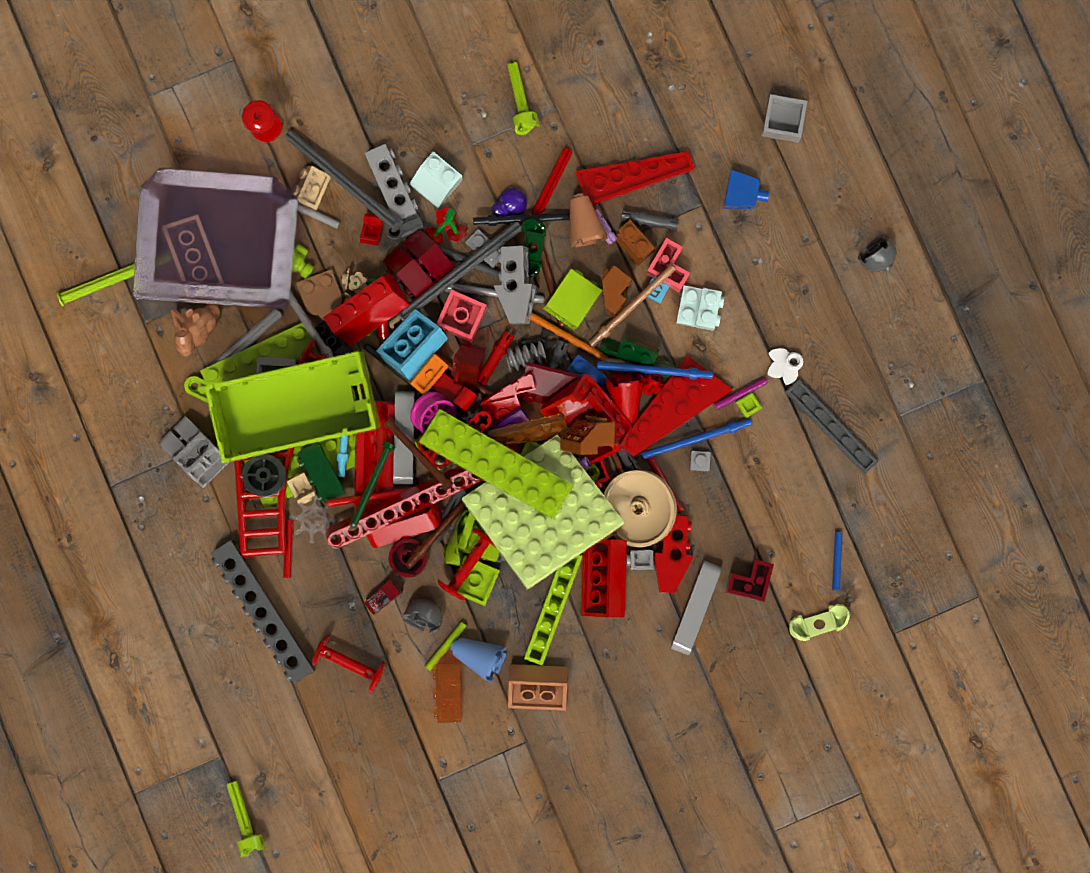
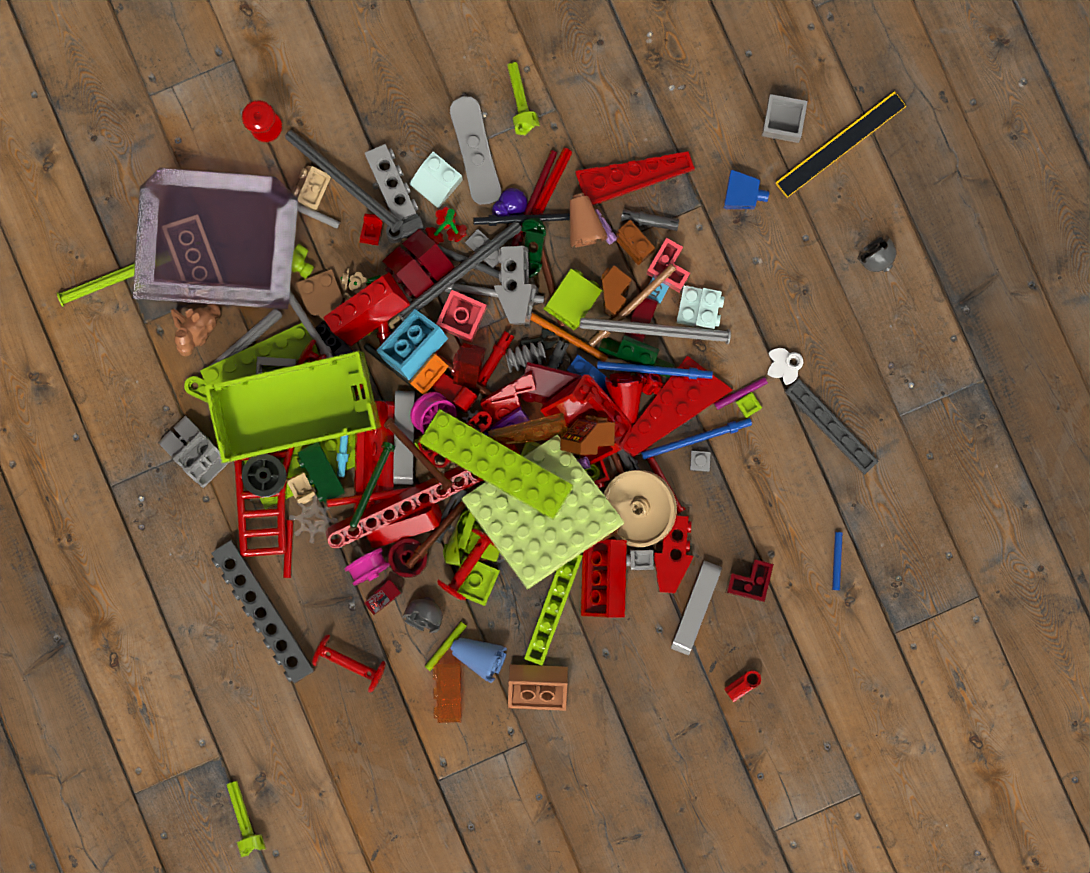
(367, 565): none -> dark pink wheel
(475, 150): none -> light grey piece
(535, 195): none -> dark red bar
(643, 314): none -> dark red beam
(654, 329): none -> light grey axle
(741, 686): none -> red piece
(834, 619): yellowish green piece -> none
(840, 144): none -> black tile

